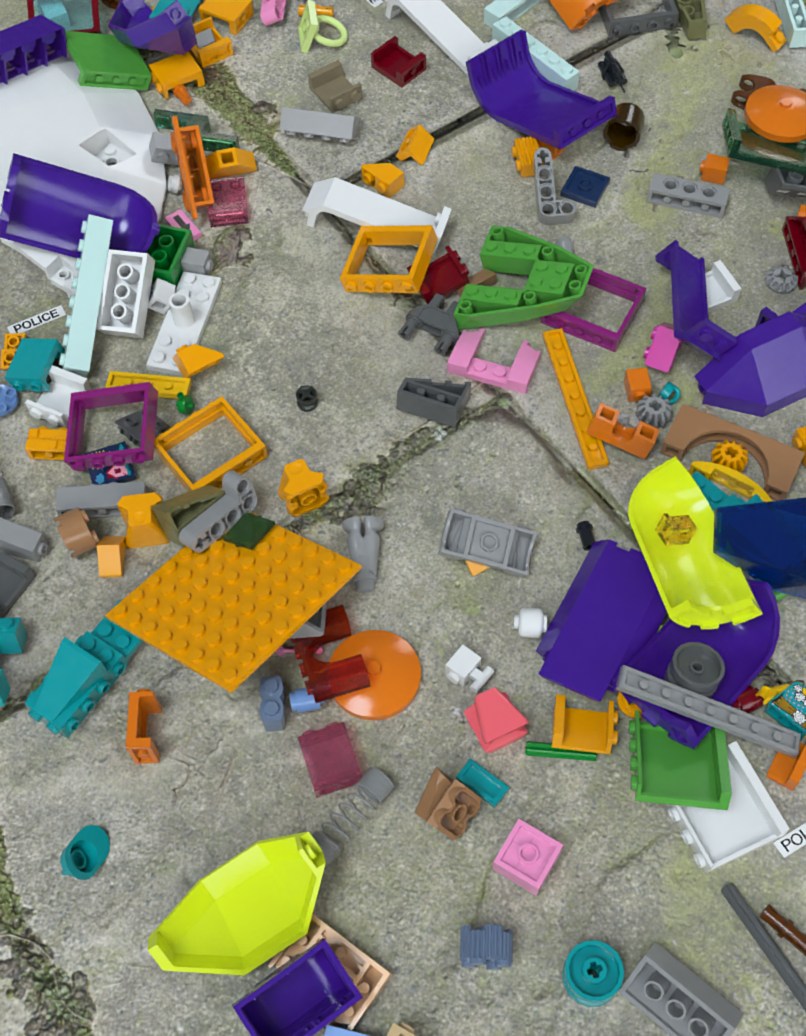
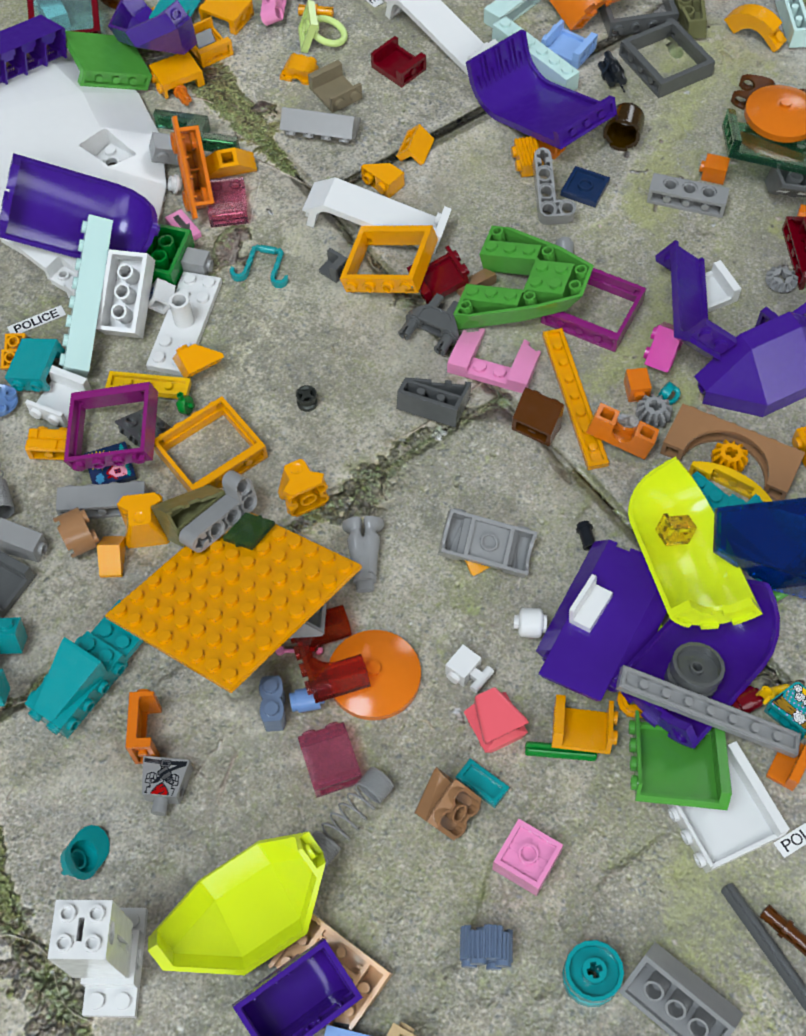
(104, 950): none -> white brick
(164, 781): none -> light grey torso
(263, 249): none -> teal piece
(298, 67): none -> light orange cylinder
(333, 266): none -> dark grey panel
(538, 416): none -> reddish brown slope
(569, 45): none -> light blue panel
(589, 605): none -> white panel
(649, 75): none -> dark grey window

